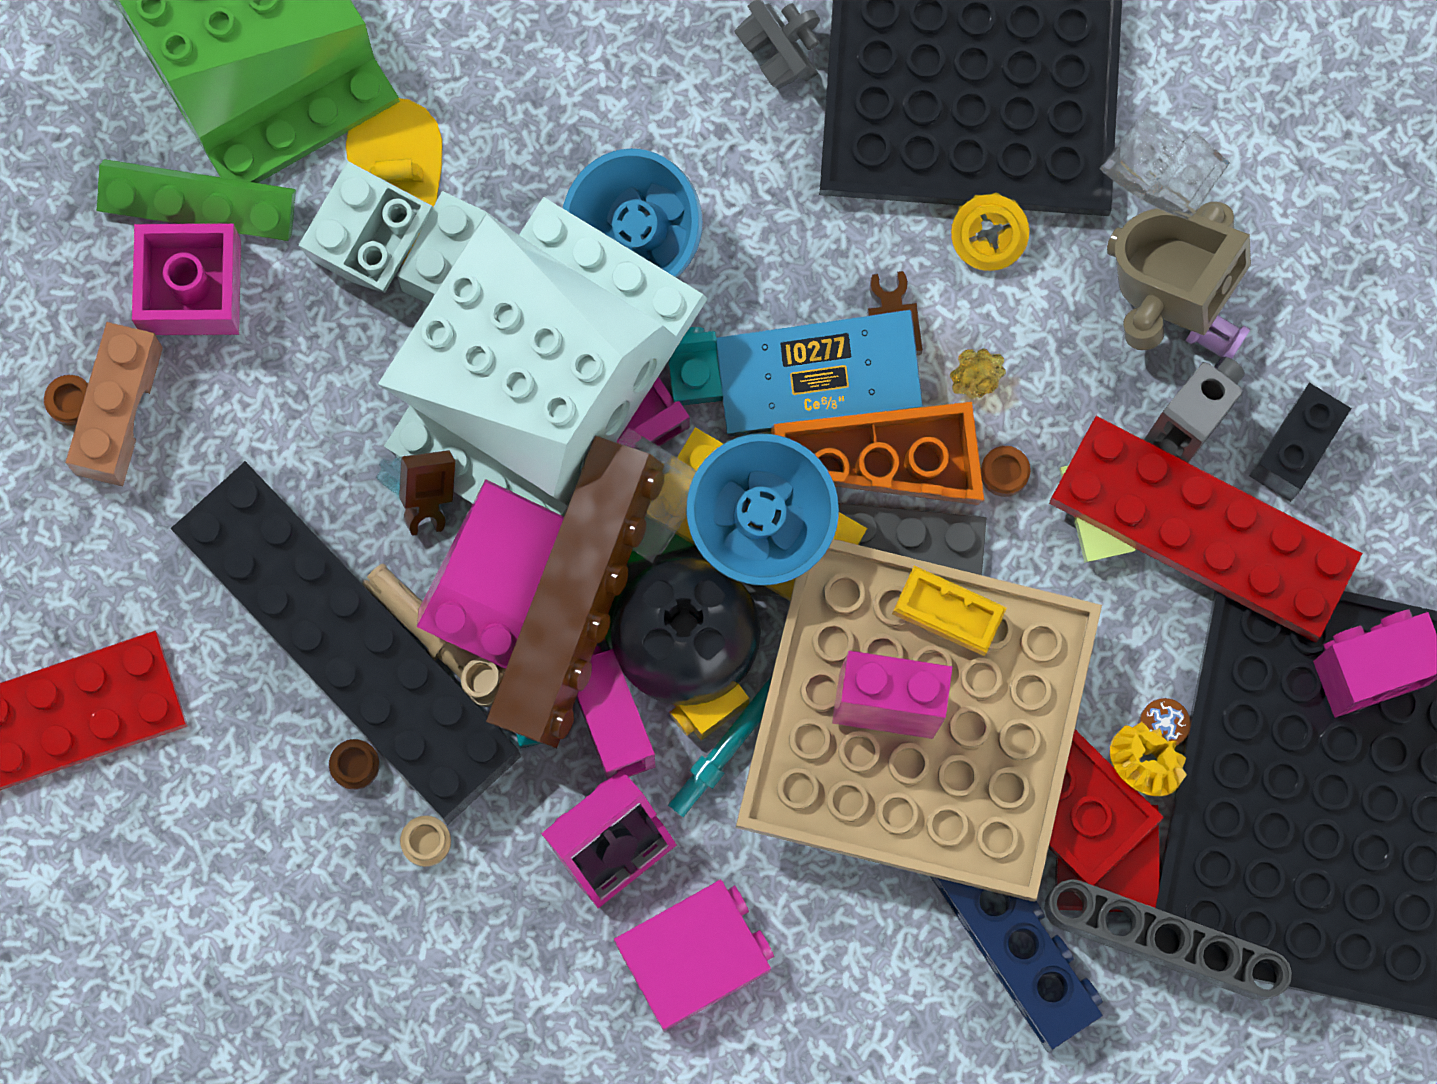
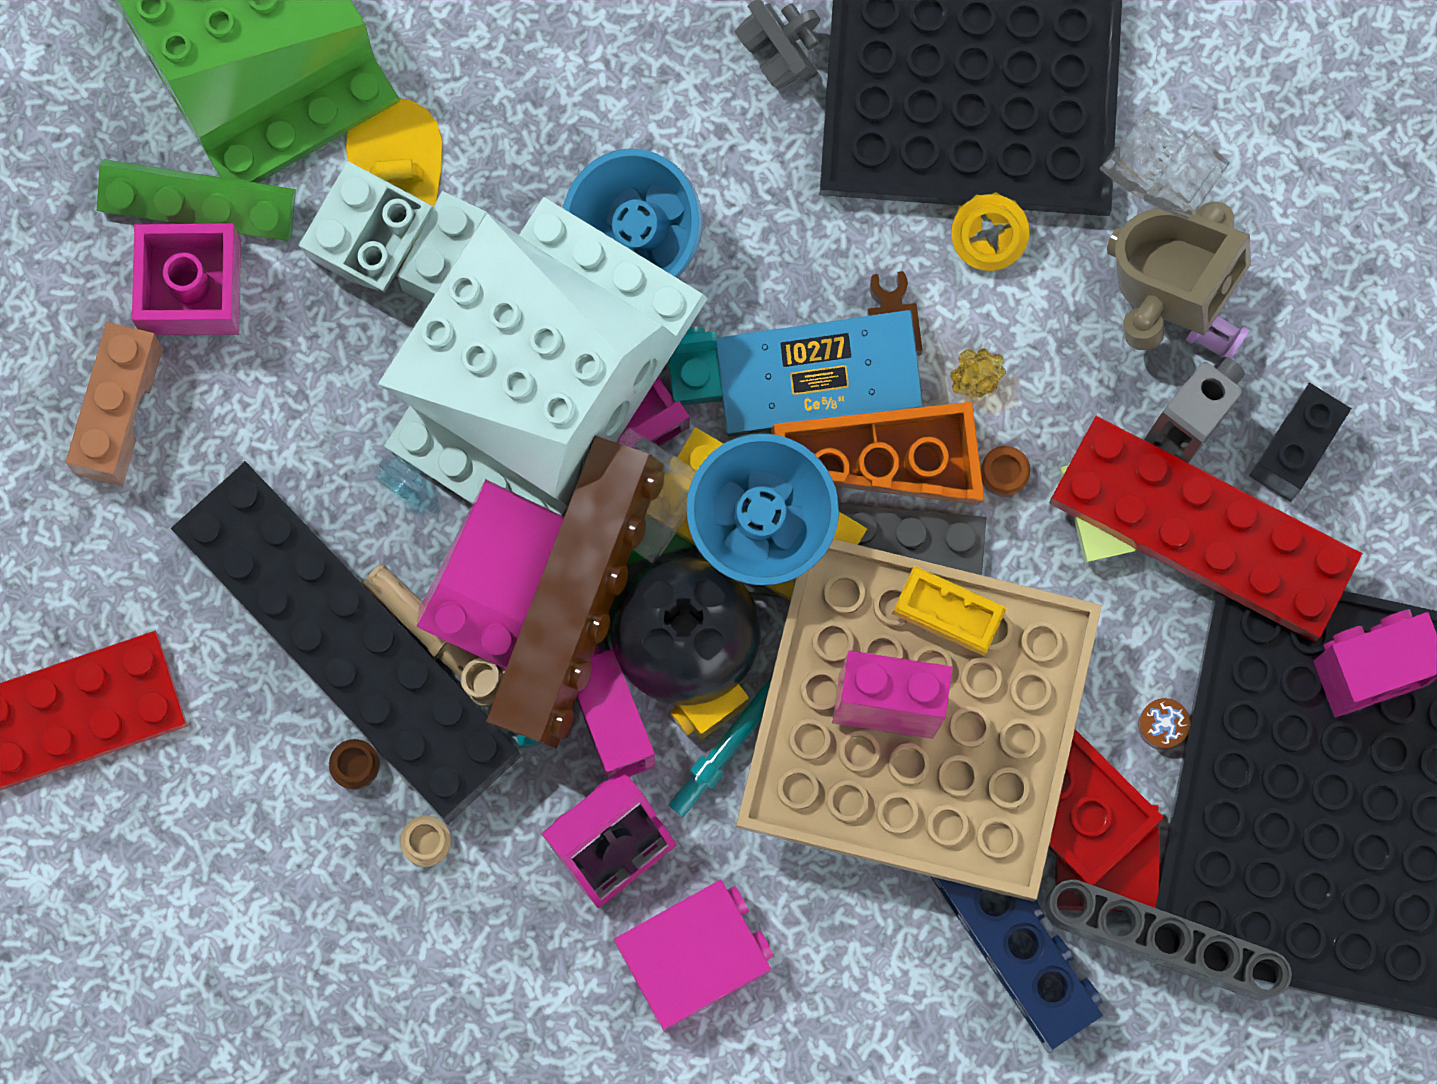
(65, 398): dark orange tile -> none
(425, 484): reddish brown plate -> none
(1150, 777): yellow gear -> none

